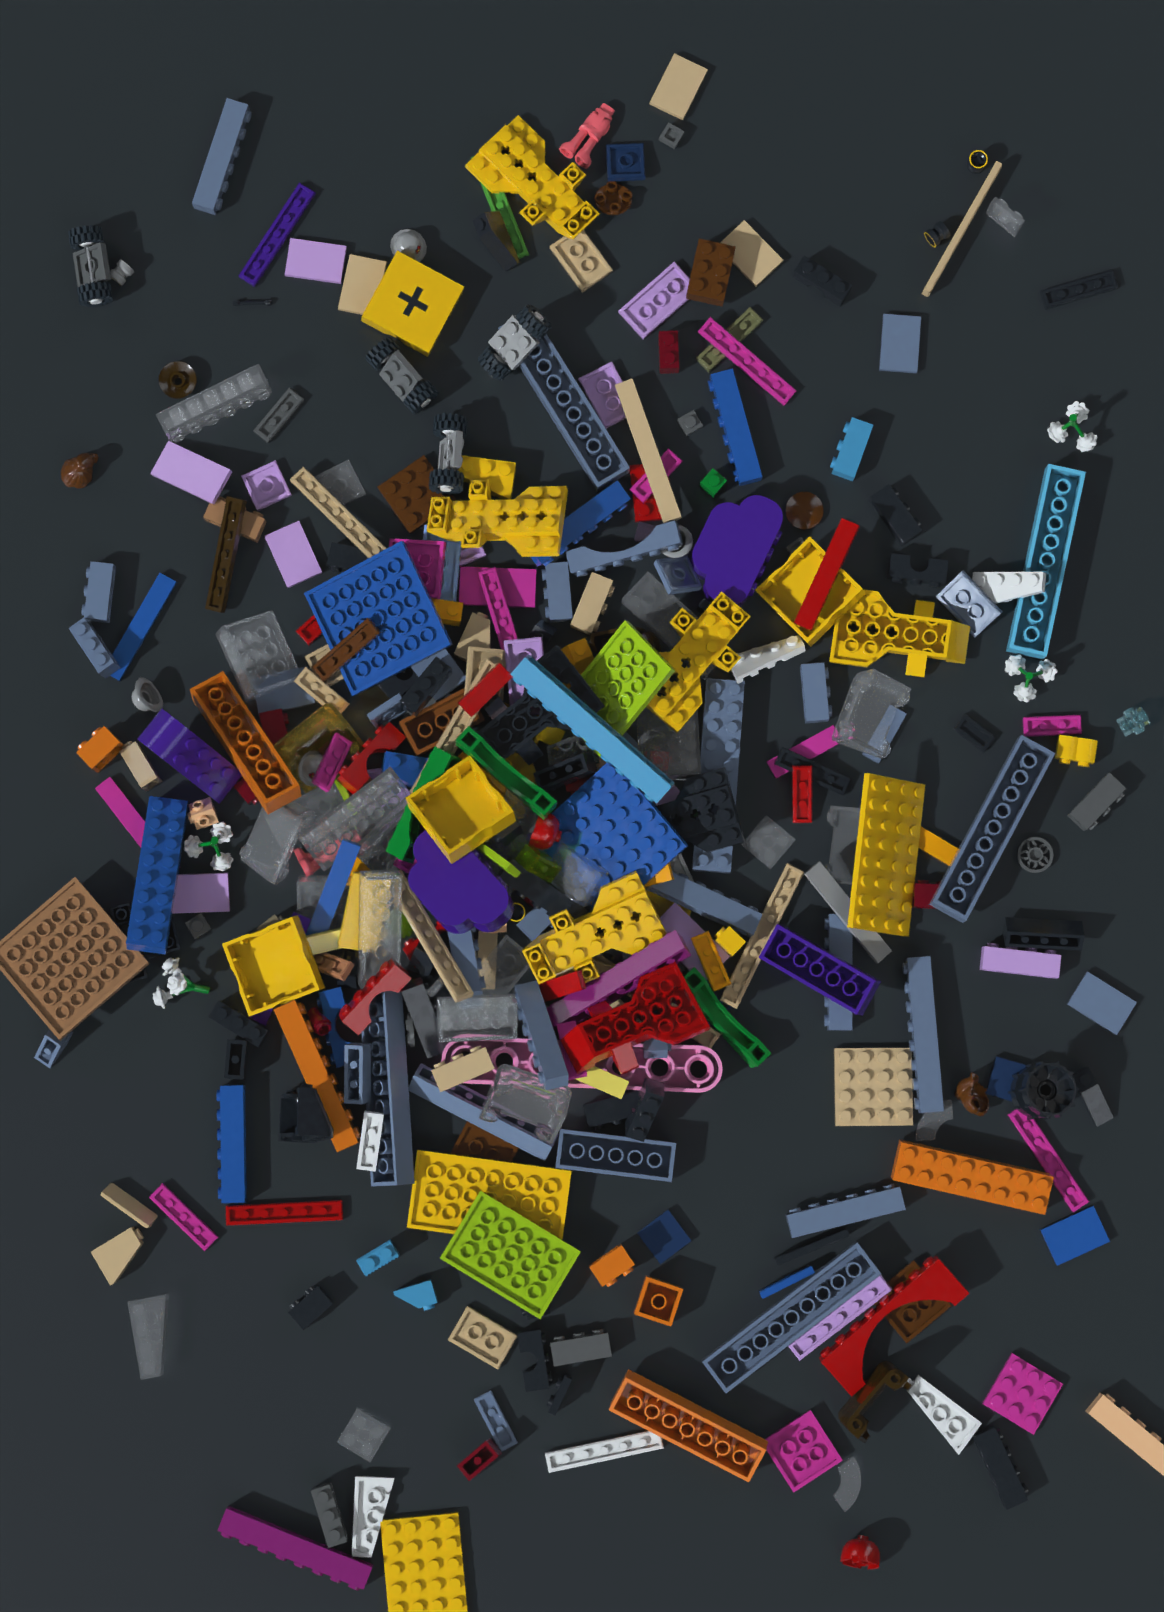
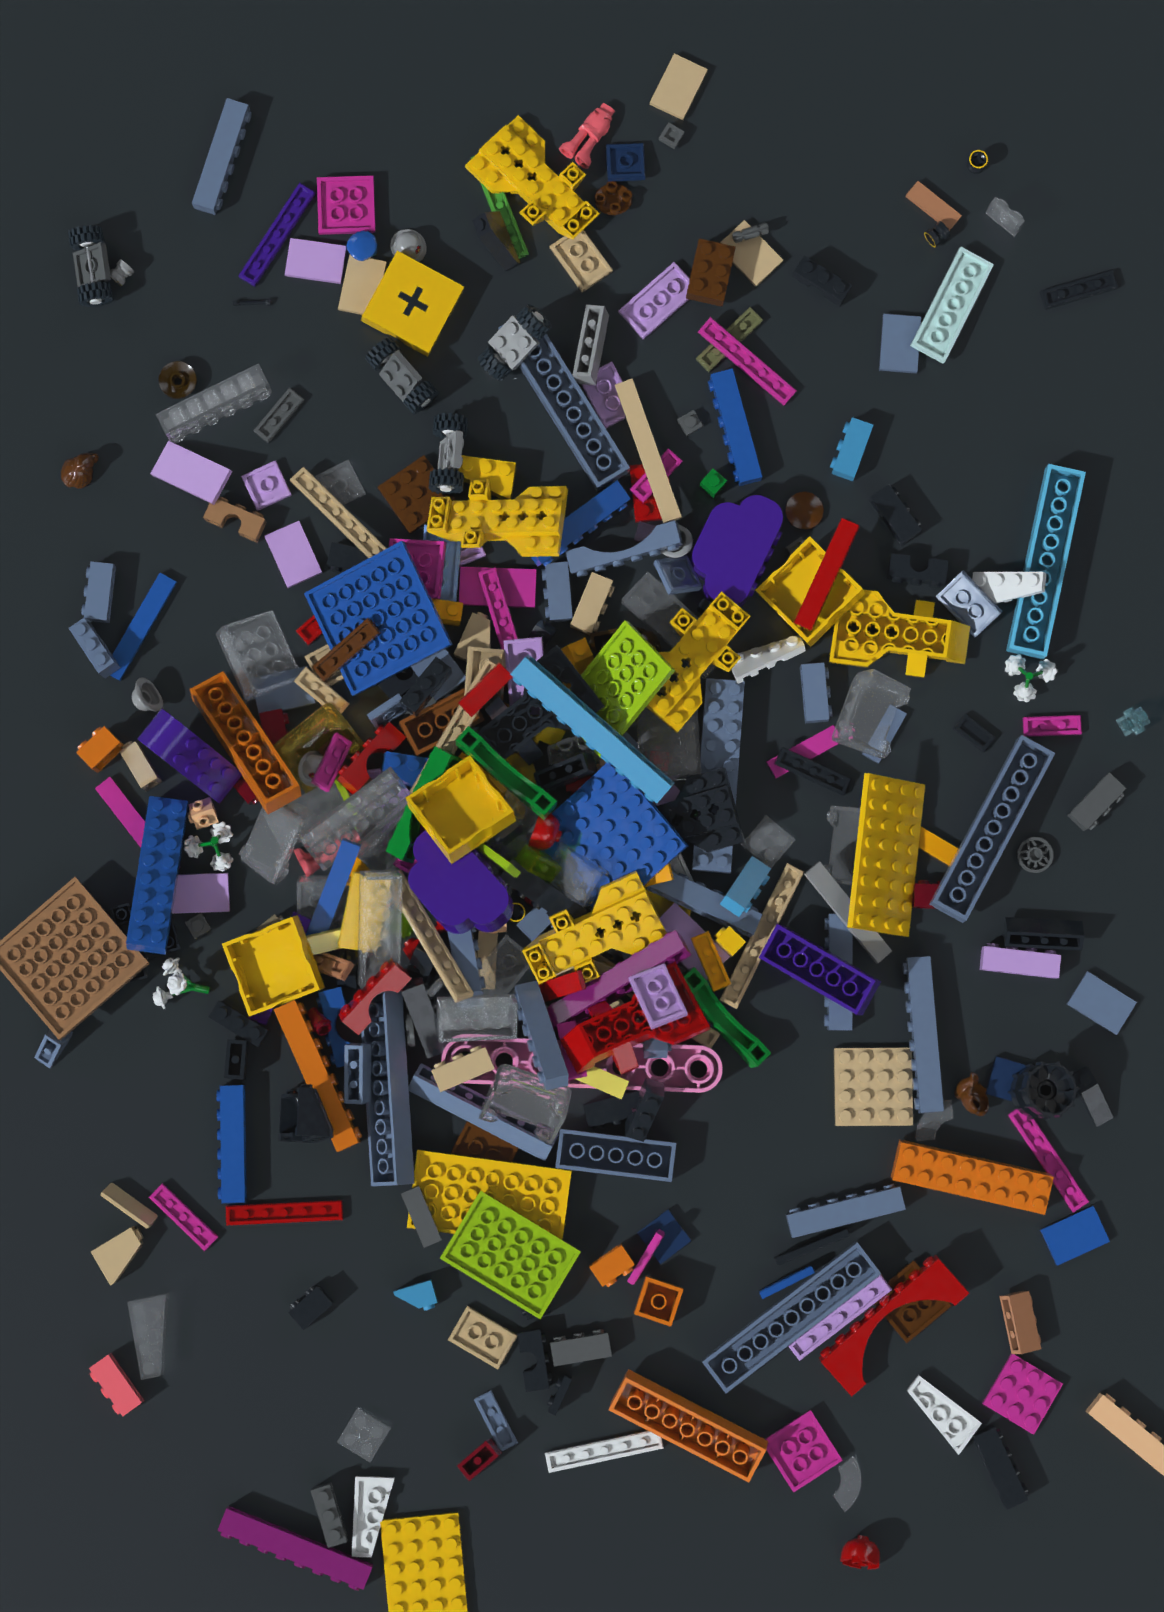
(116, 1385): none -> coral brick
(225, 554): dark brown plate -> none
(345, 204): none -> dark pink plate
(362, 245): none -> blue hair
(370, 1141): white plate -> none
(378, 1257): dark azure brick -> none
(421, 1216): none -> dark grey tile
(590, 345): none -> light grey brick
(646, 1257): none -> dark pink tile
(658, 996): none -> lavender tile
(668, 352): dark red brick -> none
(746, 887): none -> dark azure brick
(750, 232): none -> dark grey axle
(802, 793): red tile -> none
(852, 1412): dark brown windscreen -> none
(933, 205): none -> nougat tile
(951, 305): none -> light aqua plate
(962, 229): tan tile -> none
(1020, 1322): none -> nougat brick
(1076, 413): white plant -> none
(1076, 750): yellow brick -> none

